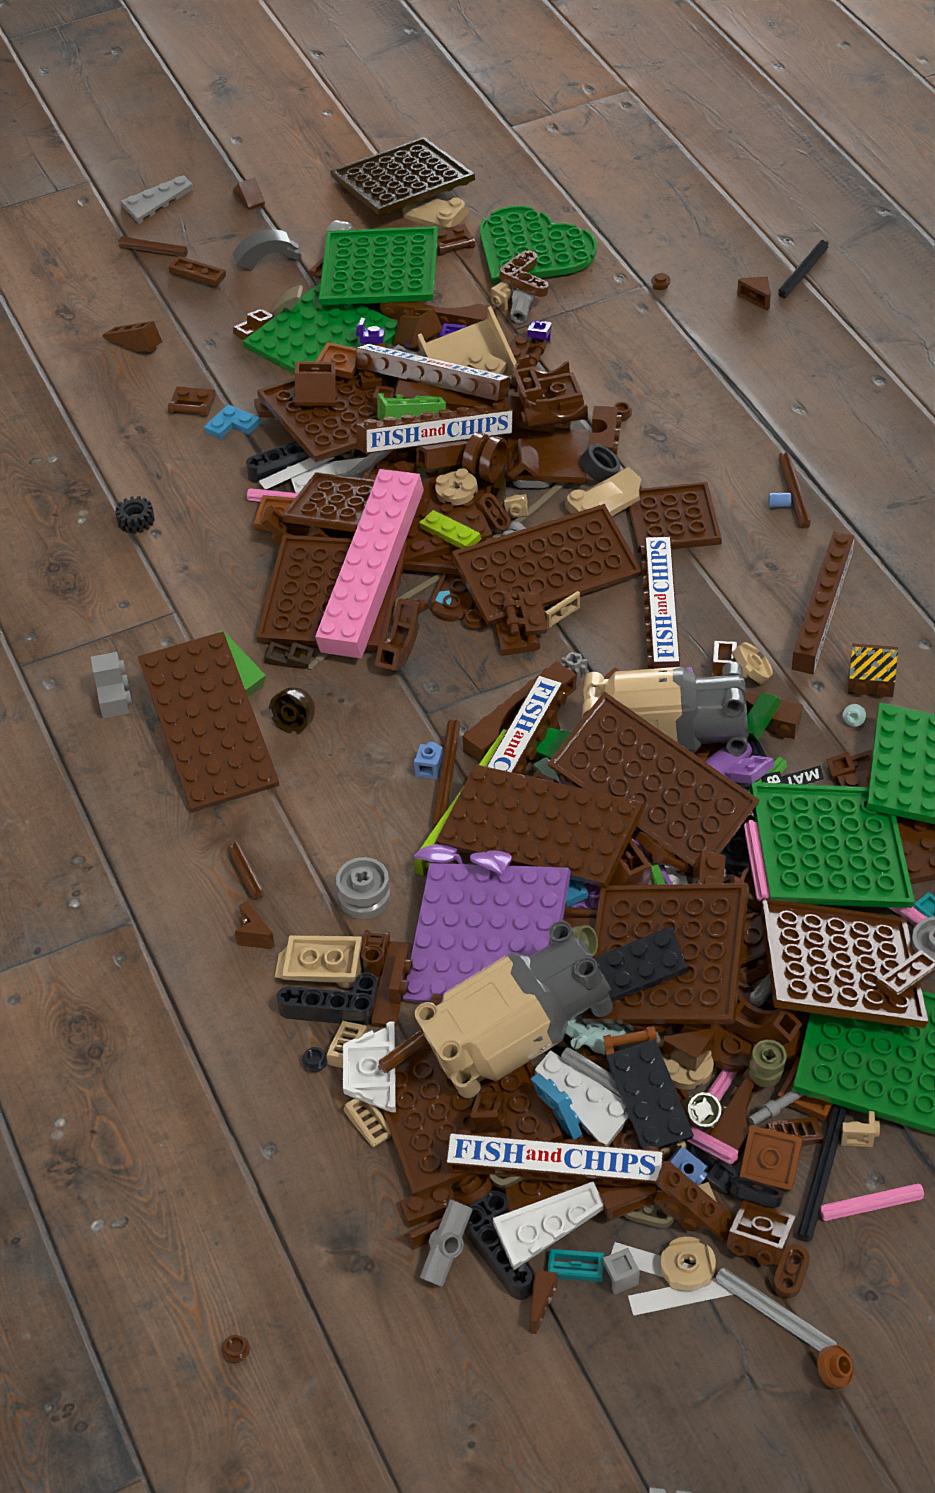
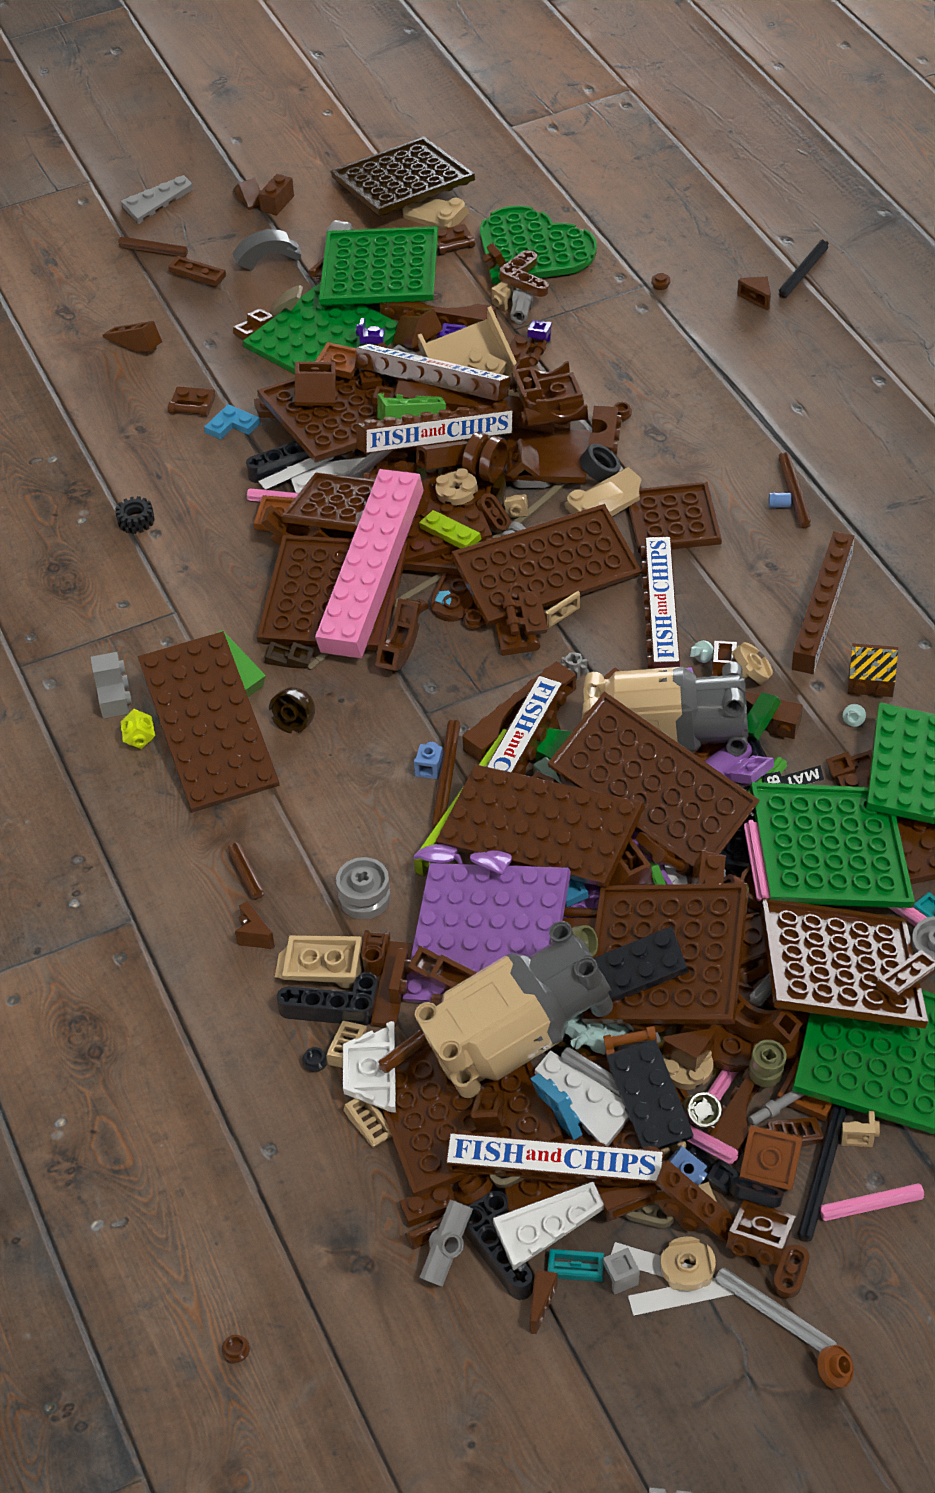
(137, 729): none -> neon yellow brick
(276, 194): none -> reddish brown brick
(438, 969): none -> reddish brown slope
(493, 257): none -> reddish brown tile
(702, 651): none -> light aqua plate

